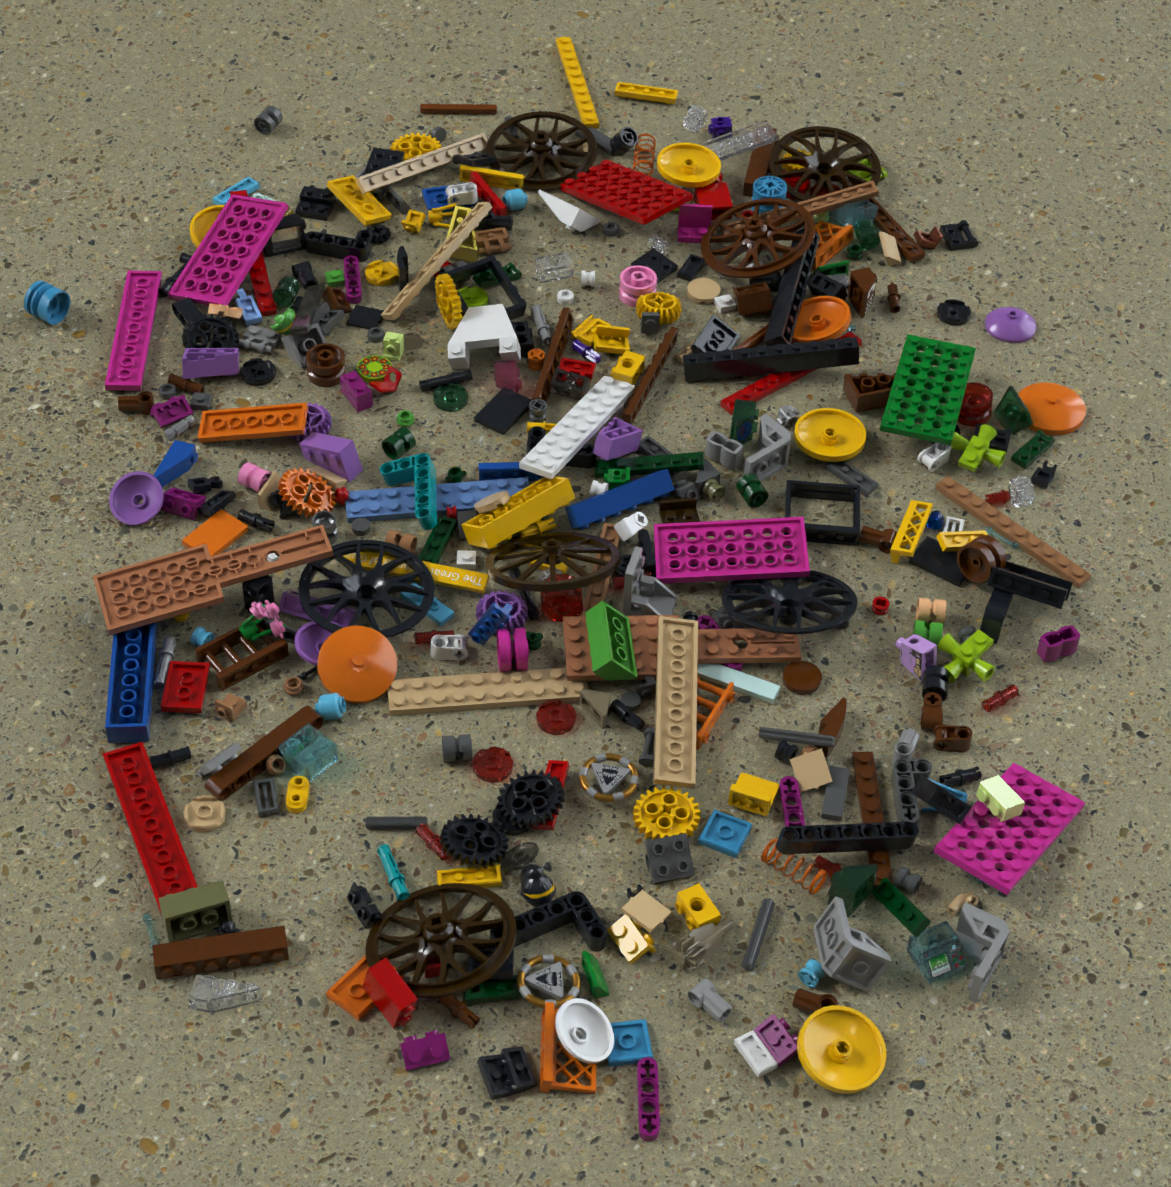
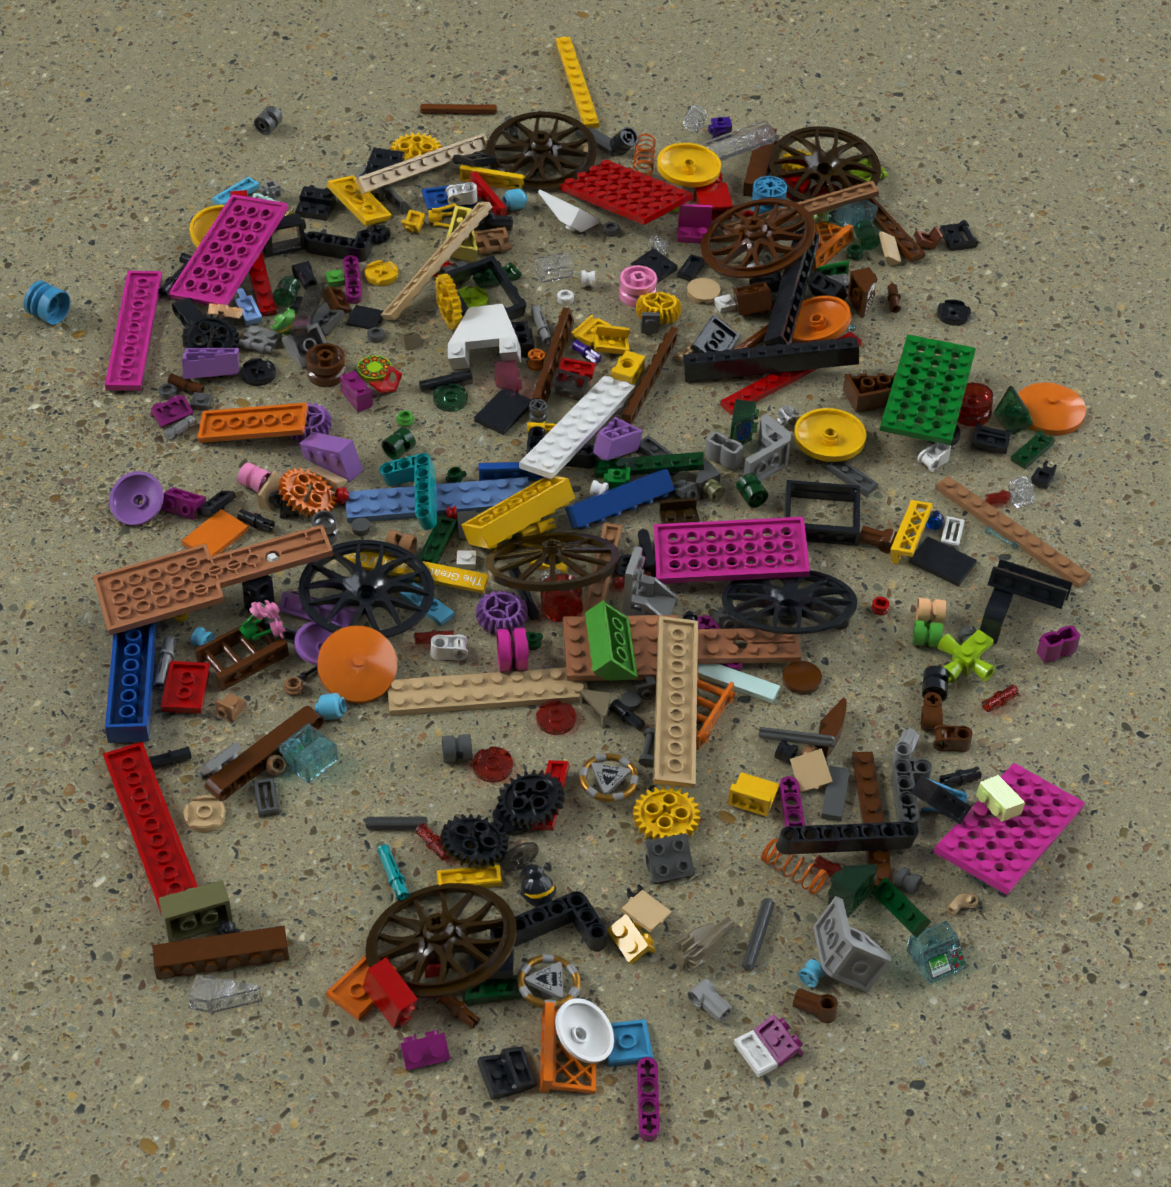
(142, 402): reddish brown piece -> none
(147, 918): clear light blue hinge -> none
(176, 462): blue slope -> none
(202, 484): black plate -> none
(271, 190): none -> light grey gear
(298, 790): yellow plate -> none
(359, 900): black hinge -> none
(393, 346): yellowish green brick -> none
(402, 268): black slope -> none
(438, 133): dark grey tile -> none
(491, 502): tan tile -> none
(491, 620): blue bracket -> none
(594, 975): green slope -> none
(630, 525): white piece -> none
(644, 92): yellow plate -> none
(696, 899): yellow brick -> none
(725, 833): dark azure tile -> none
(841, 1049): yellow dish -> none
(917, 654): lavender torso -> none
(955, 540): yellow plate -> none
(977, 449): lime brick -> none
(979, 558): reddish brown wheel -> none
(980, 932): light grey bracket -> none
(1010, 324): medium lavender dish -> none

